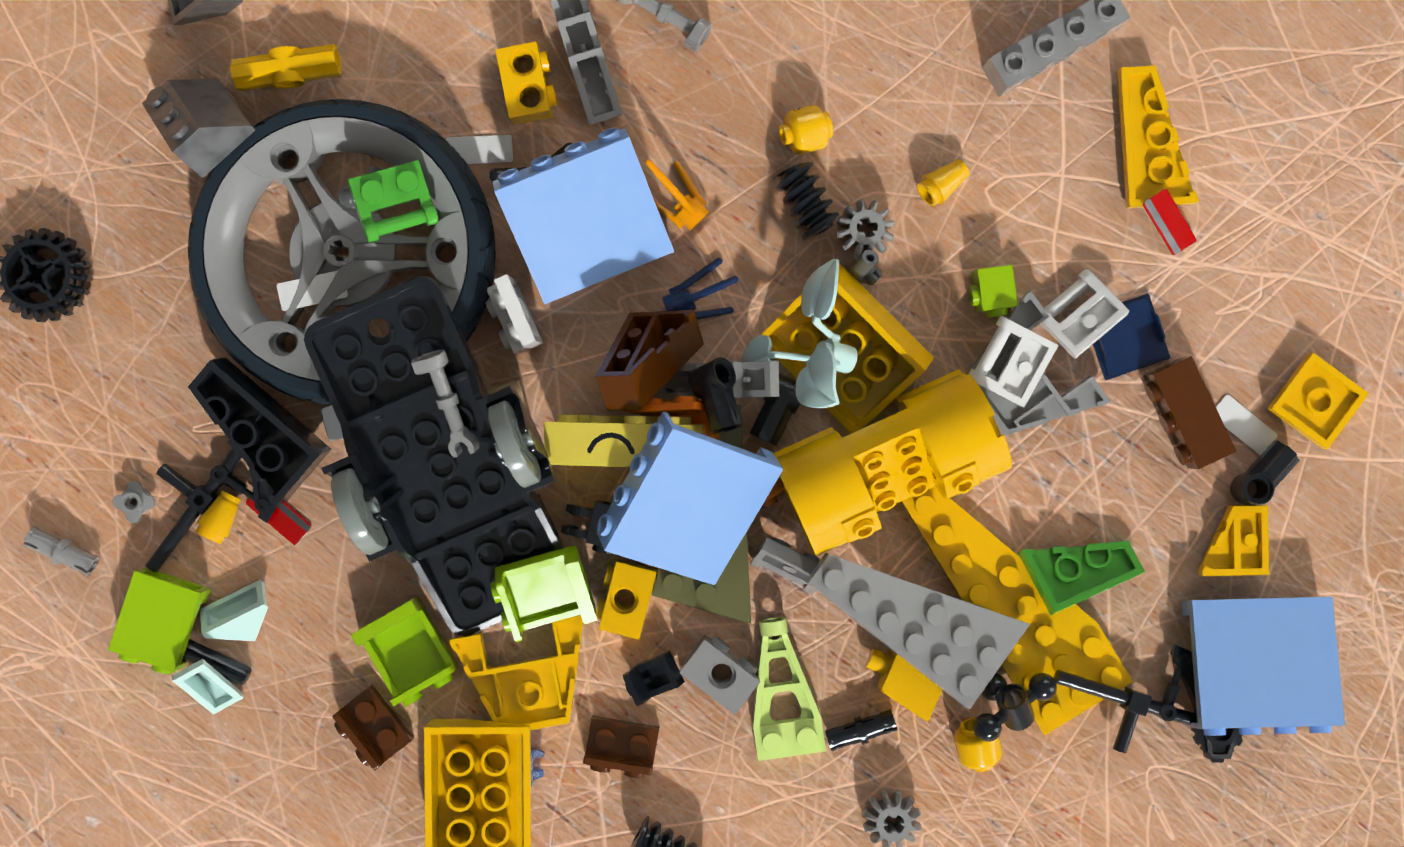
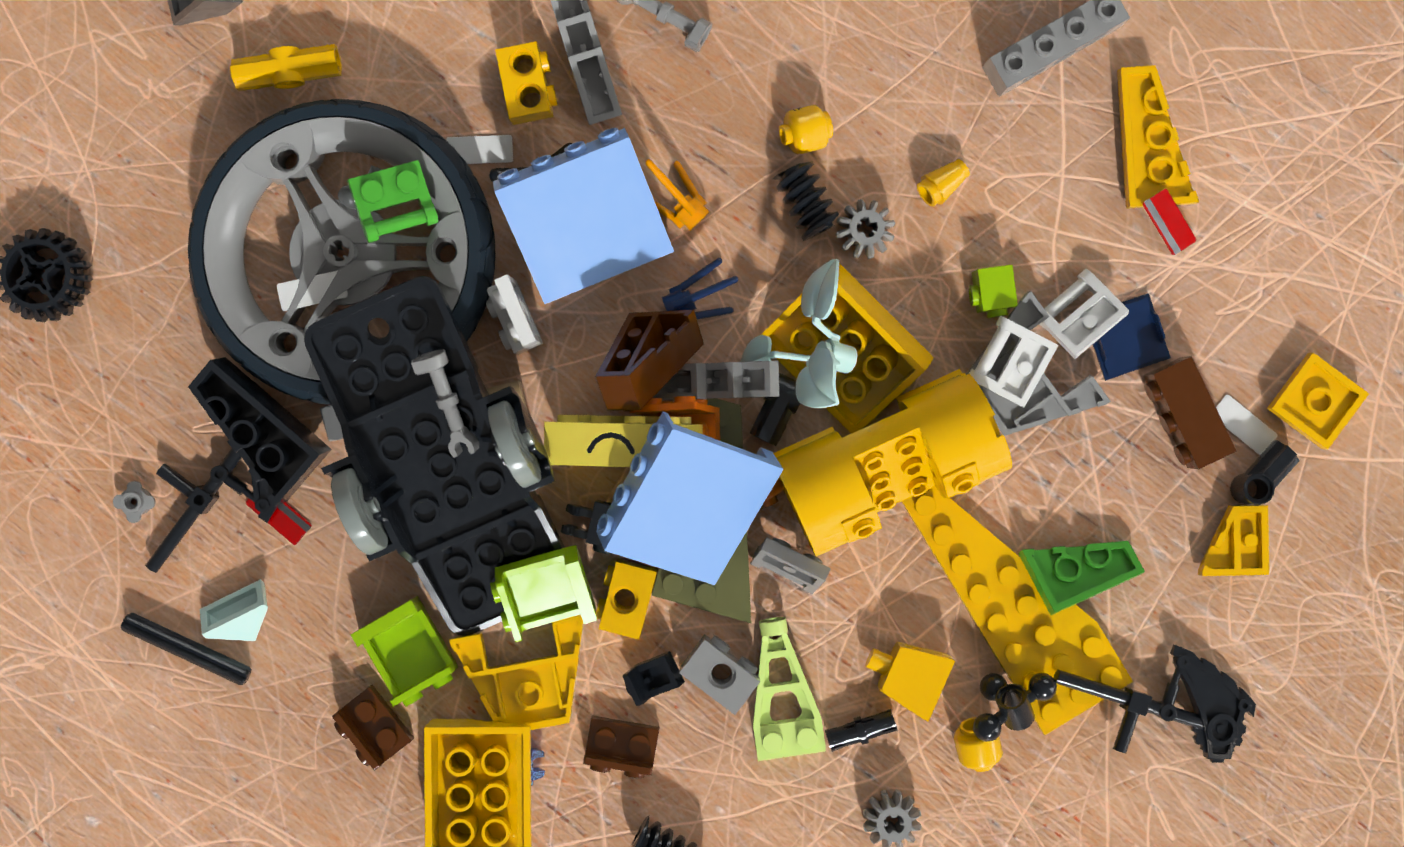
(61, 551): light grey pin -> none
(157, 620): lime panel -> none
(198, 121): flat silver slope -> none
(207, 686): light aqua slope -> none
(218, 518): yellow cone -> none
(713, 385): black piece -> none
(865, 267): dark grey arm -> none
(937, 634): light grey wing -> none
(1265, 665): light blue panel -> none

